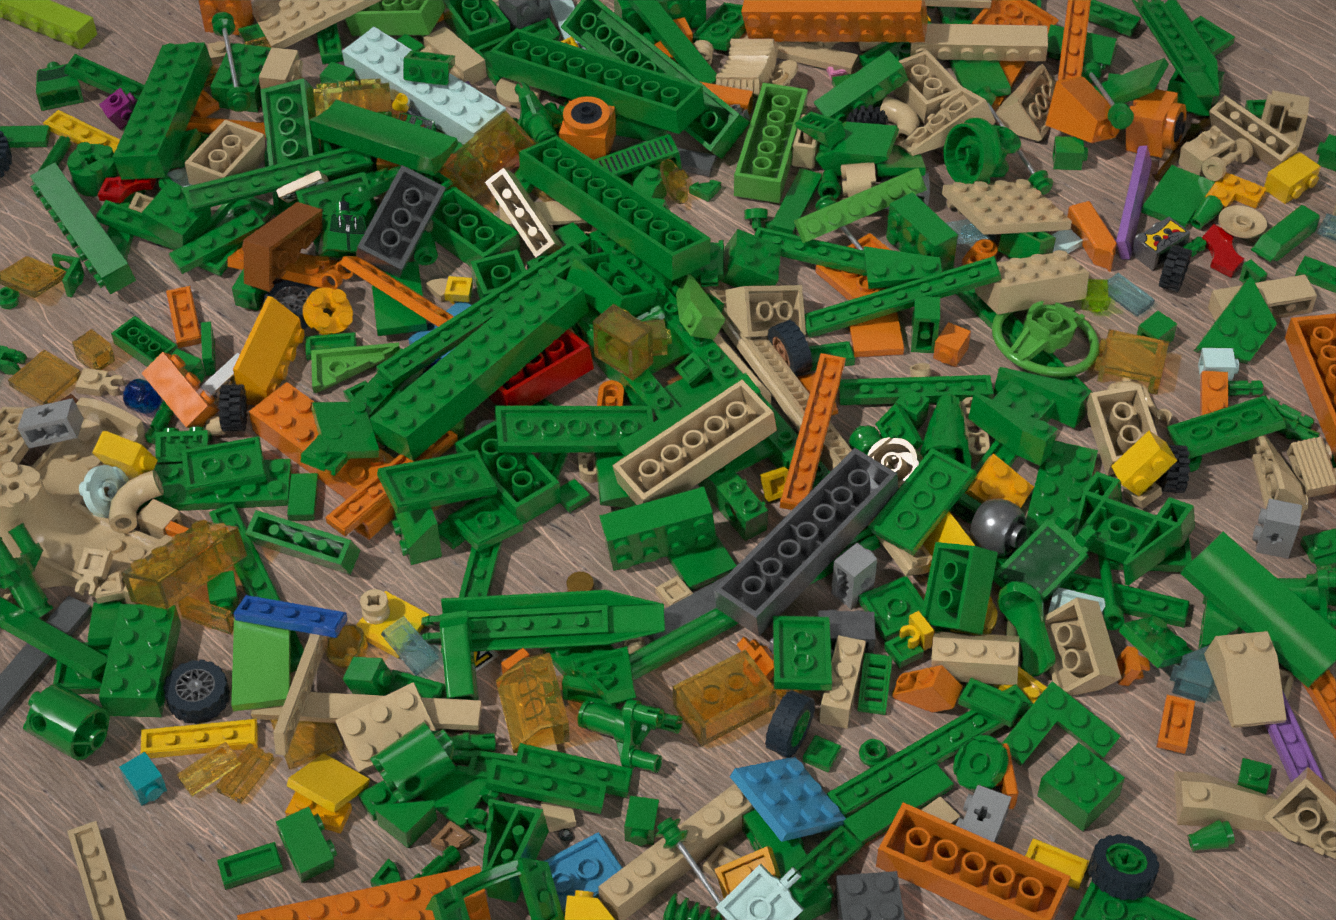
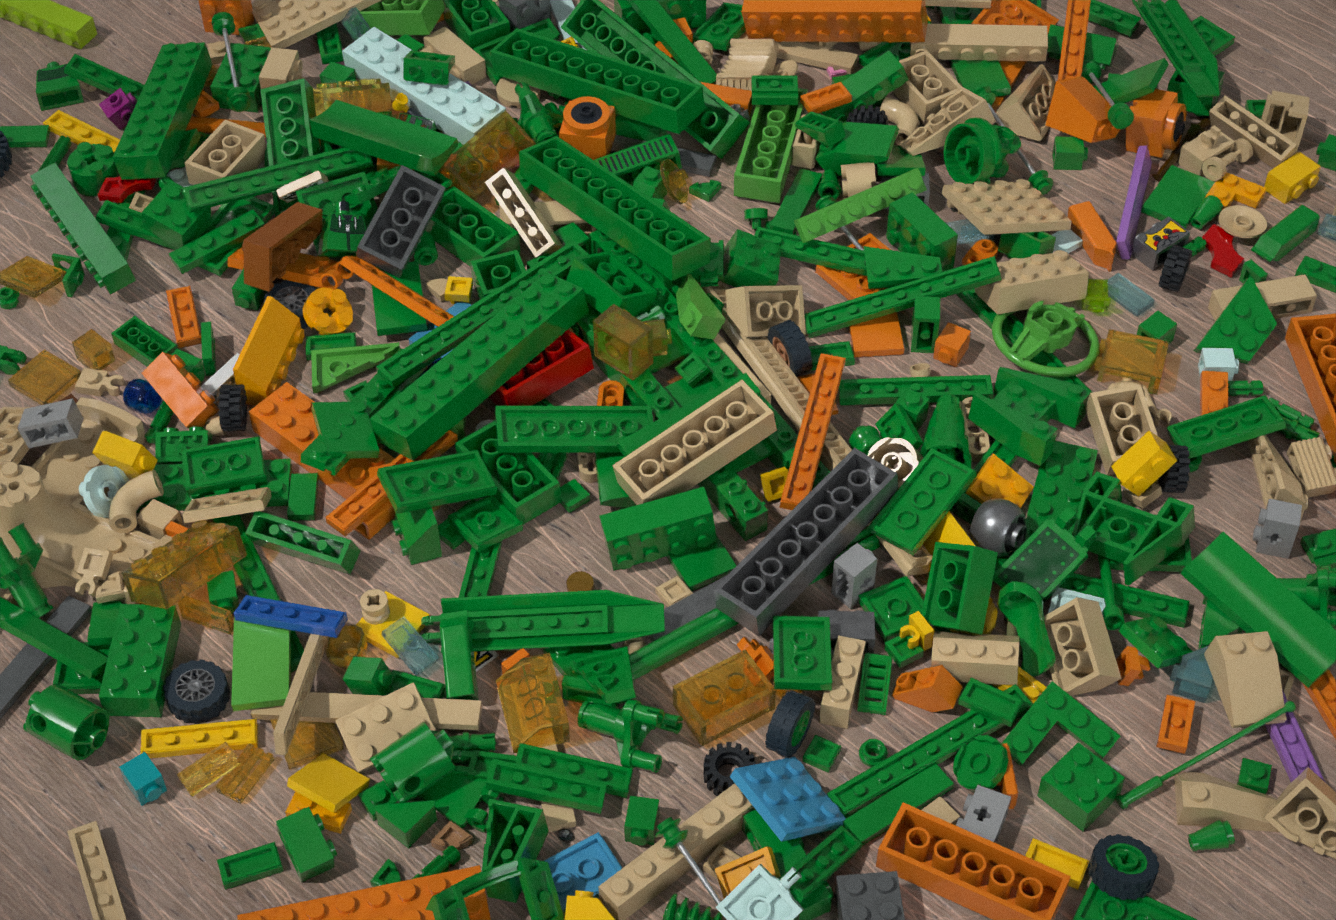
(227, 504): none -> tan tile
(355, 24): none -> clear light blue plate
(721, 757): none -> black tyre
(774, 90): none -> green plate
(826, 98): none -> orange plate
(1156, 782): none -> green piece

